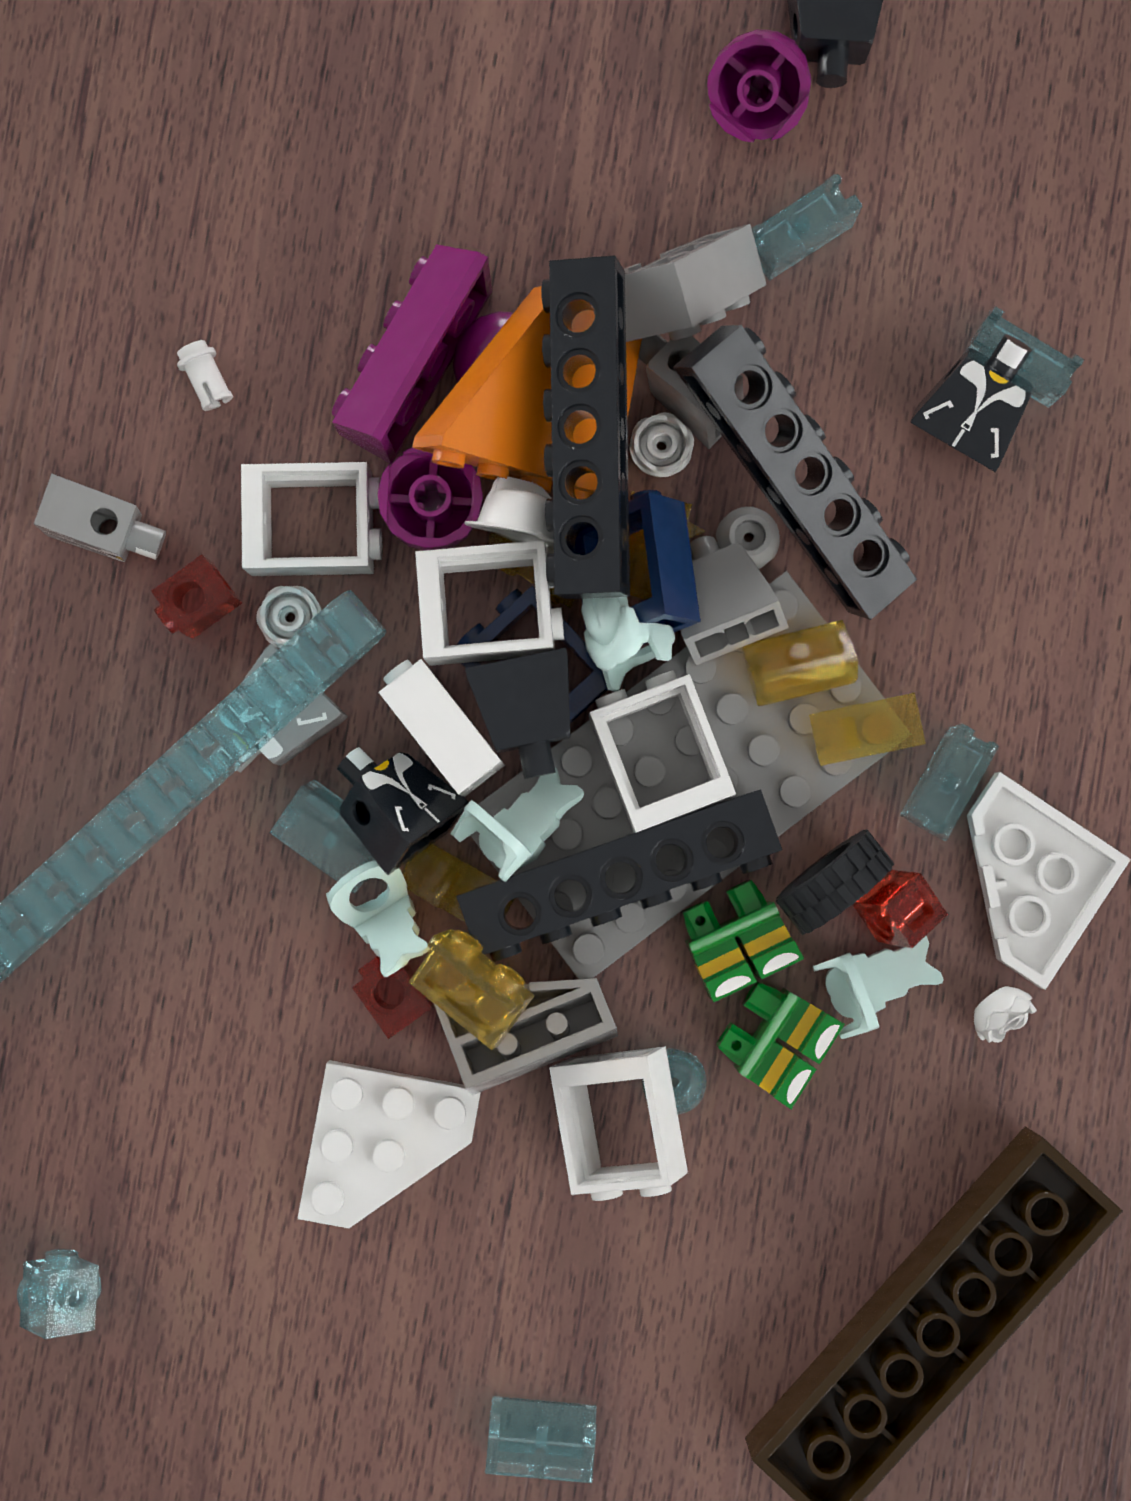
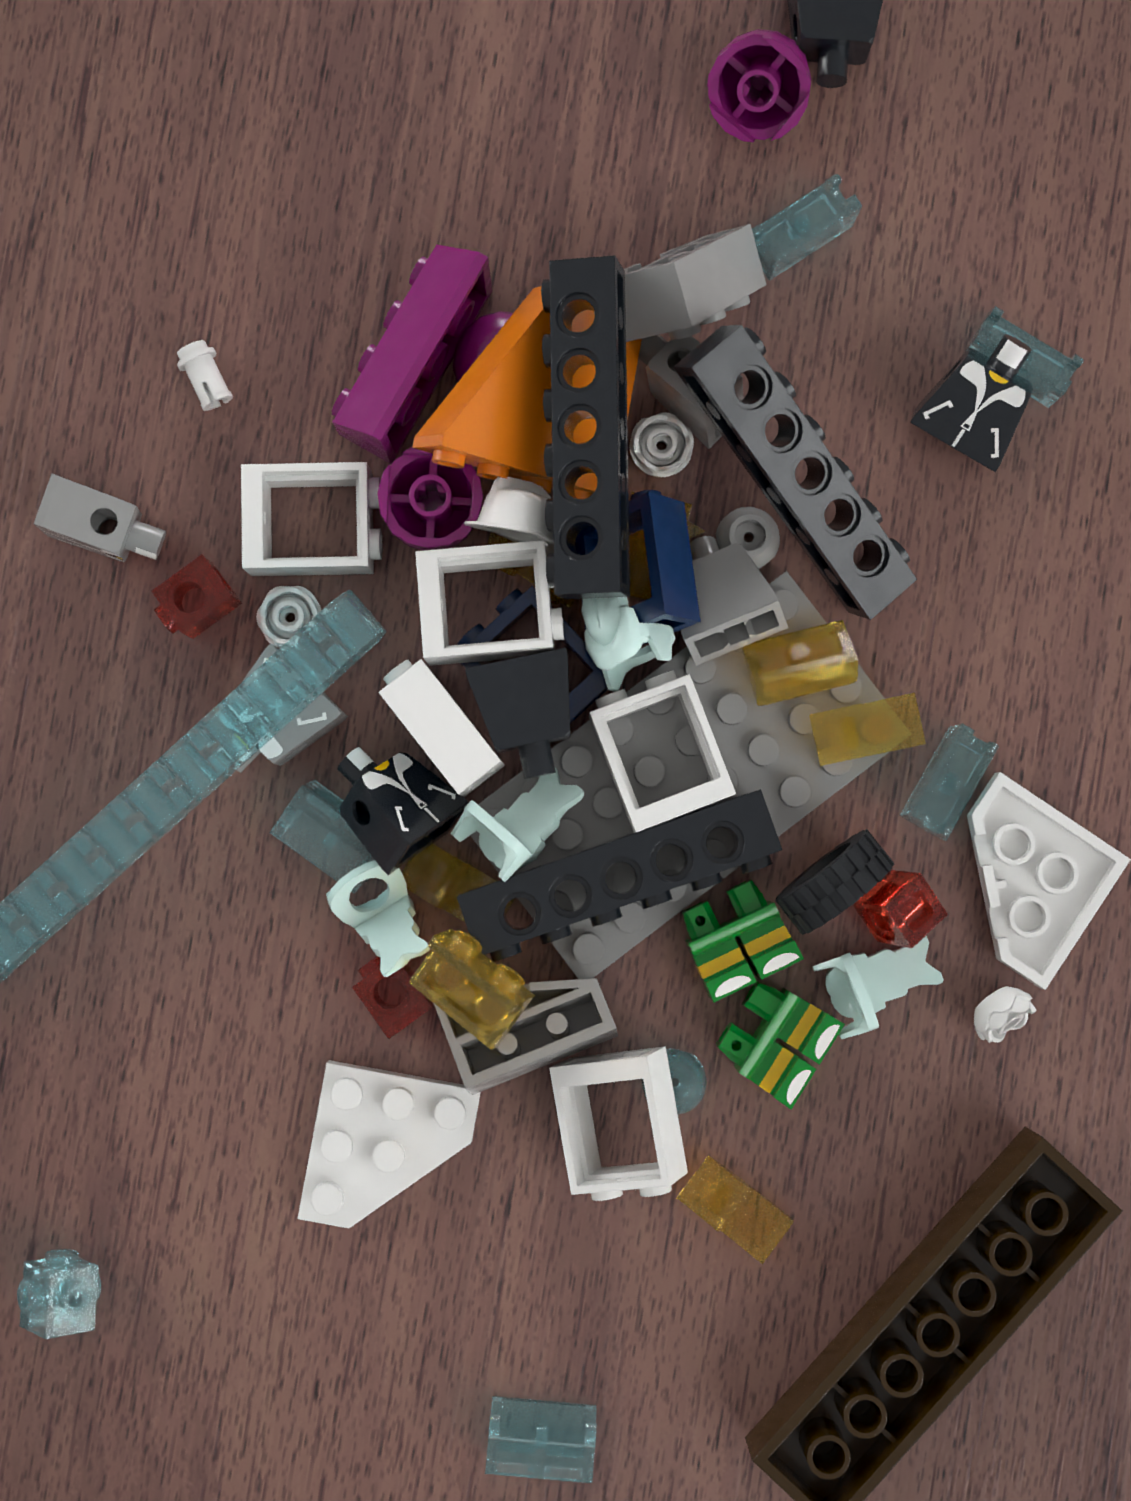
(735, 1209): none -> clear yellow slope

